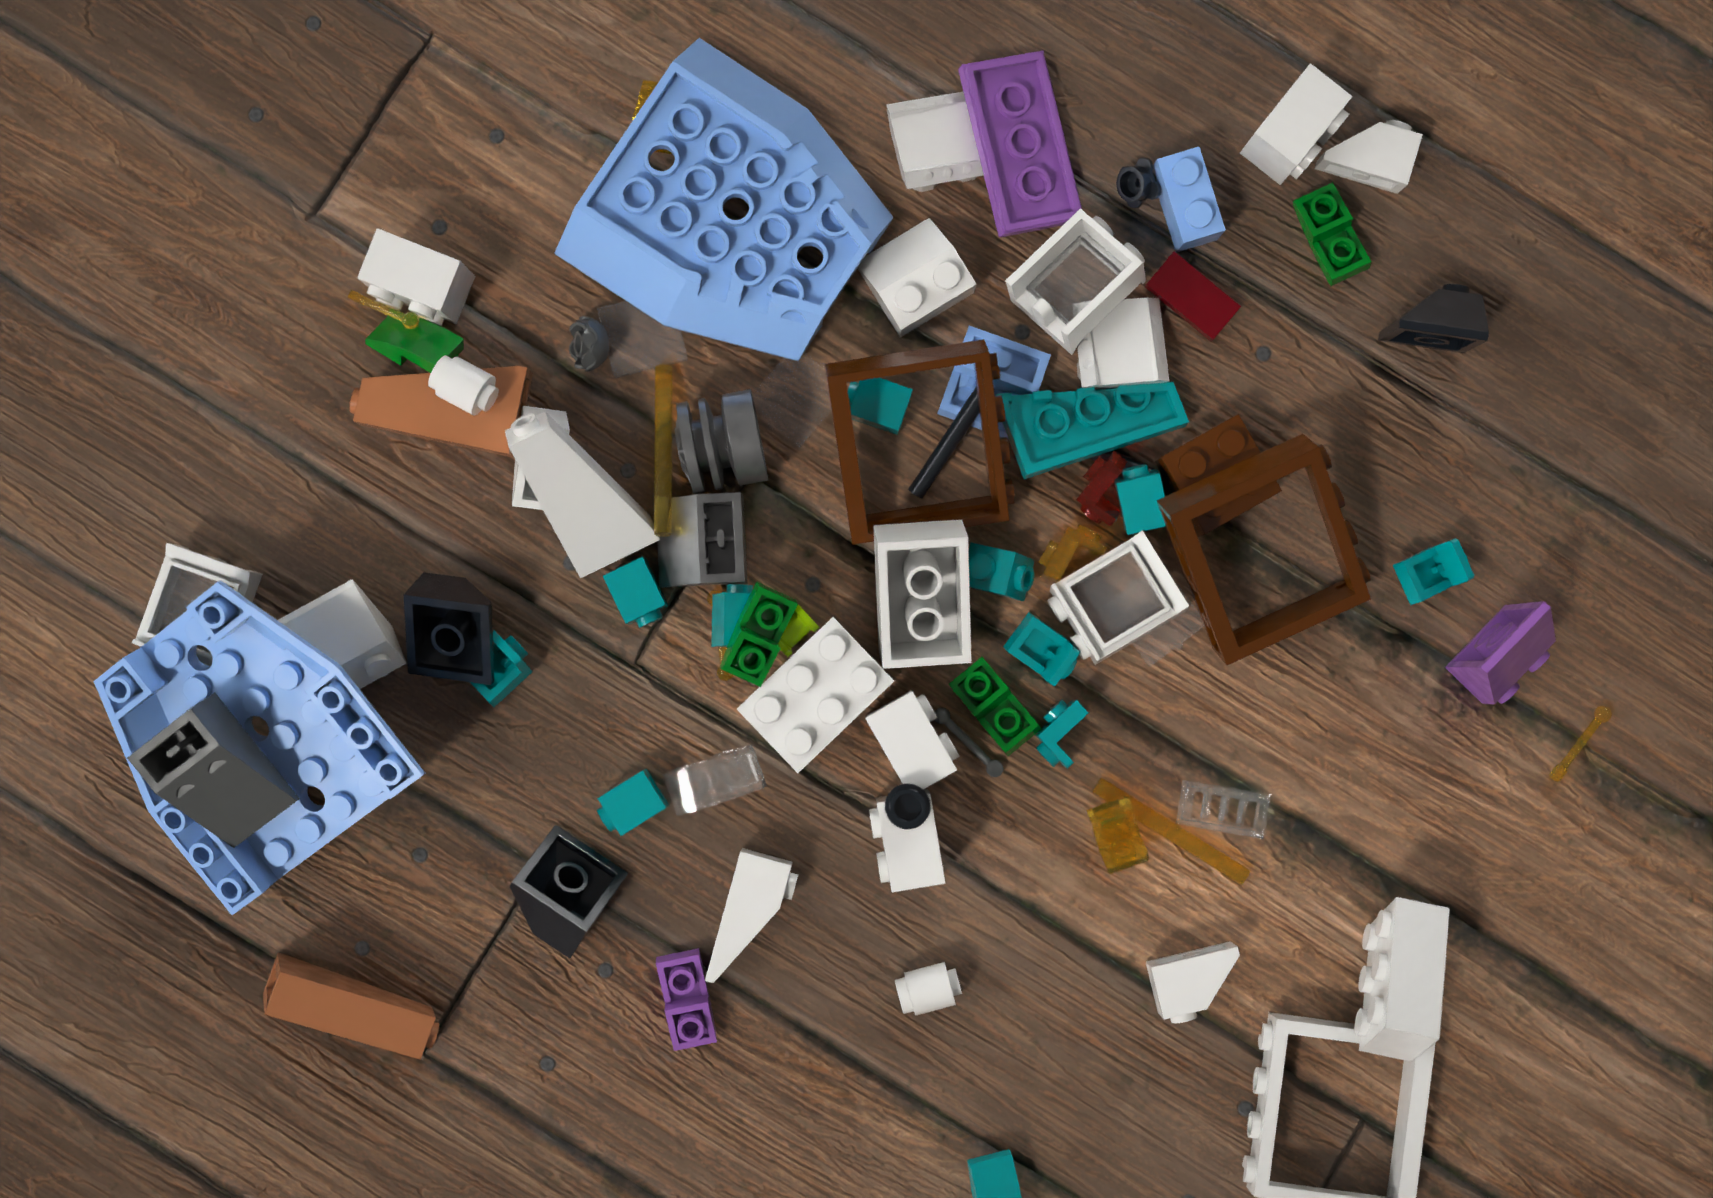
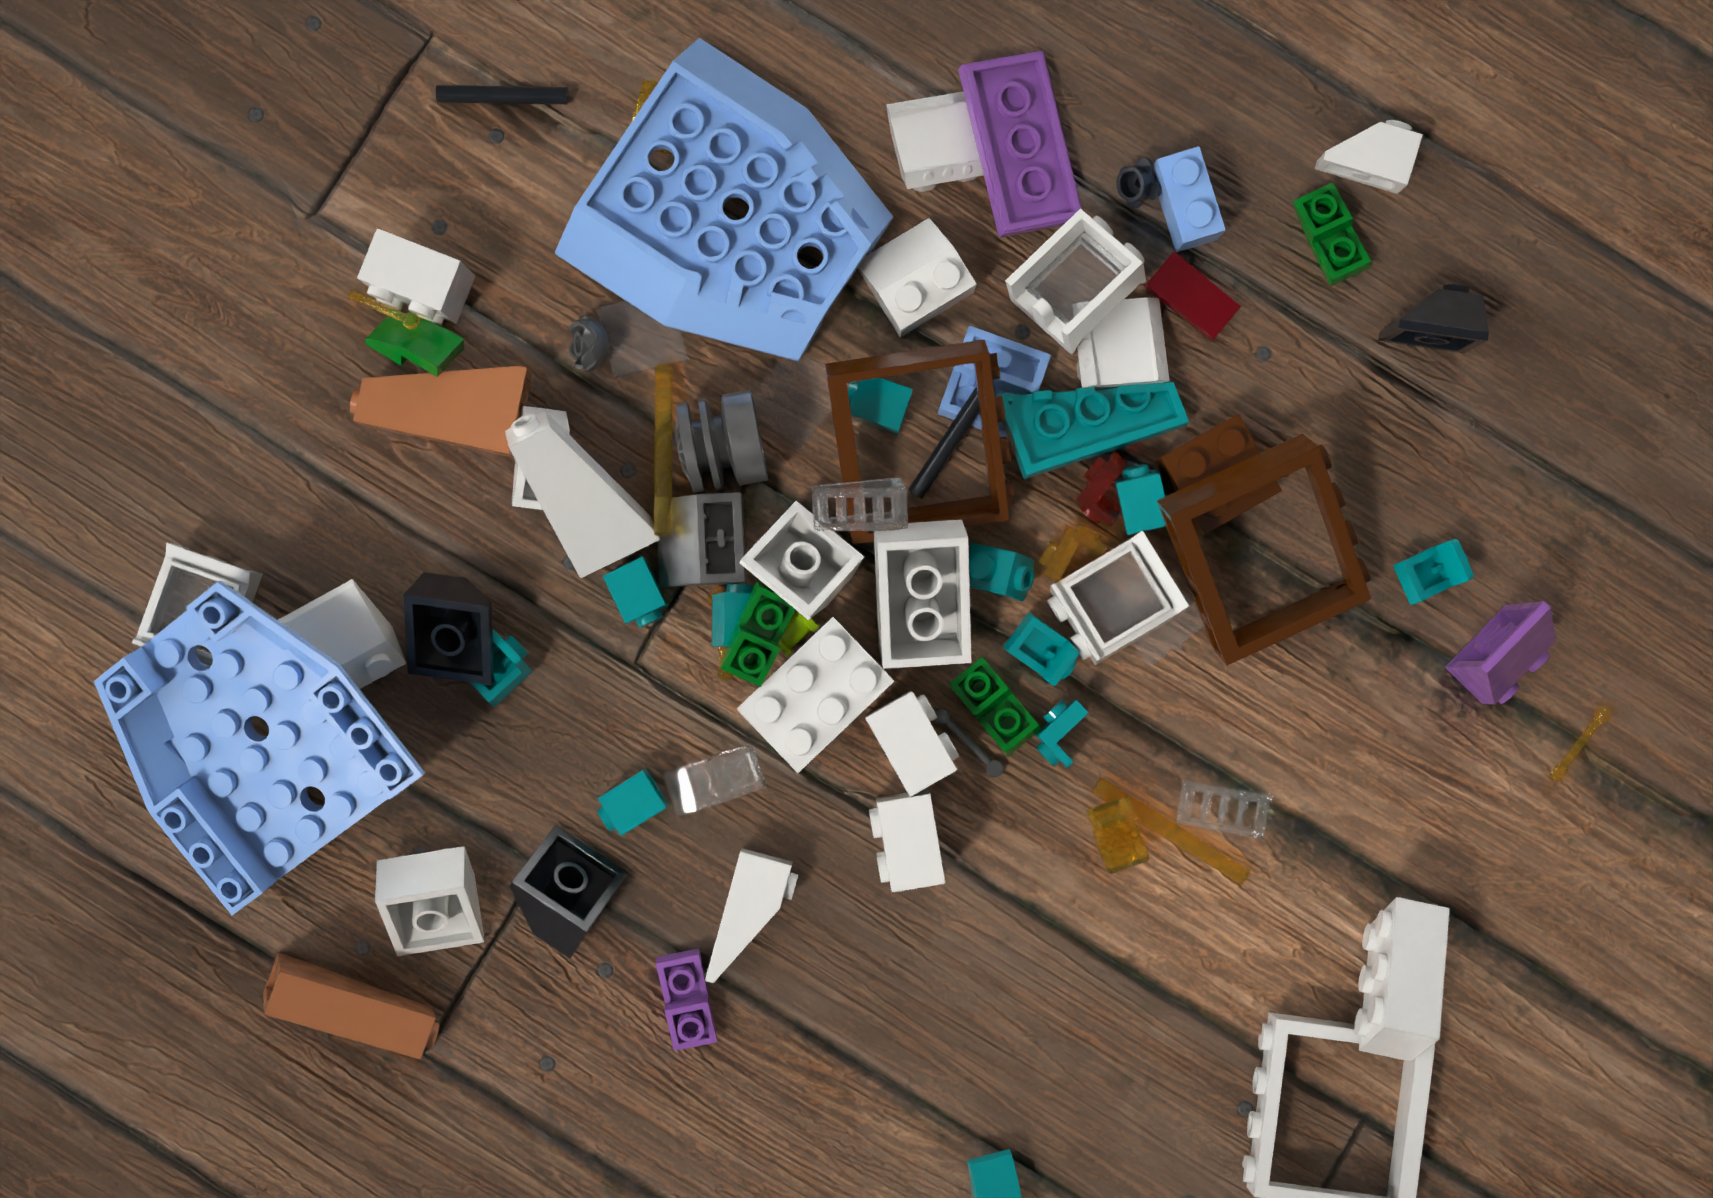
(214, 772): dark grey slope -> none
(429, 901): none -> white slope
(463, 385): white brick -> none
(501, 94): none -> black bar
(802, 563): none -> white slope
(860, 521): none -> clear slope
(907, 806): black plate -> none
(928, 989): white brick -> none
(1190, 980): white slope -> none
(1289, 135): white brick -> none

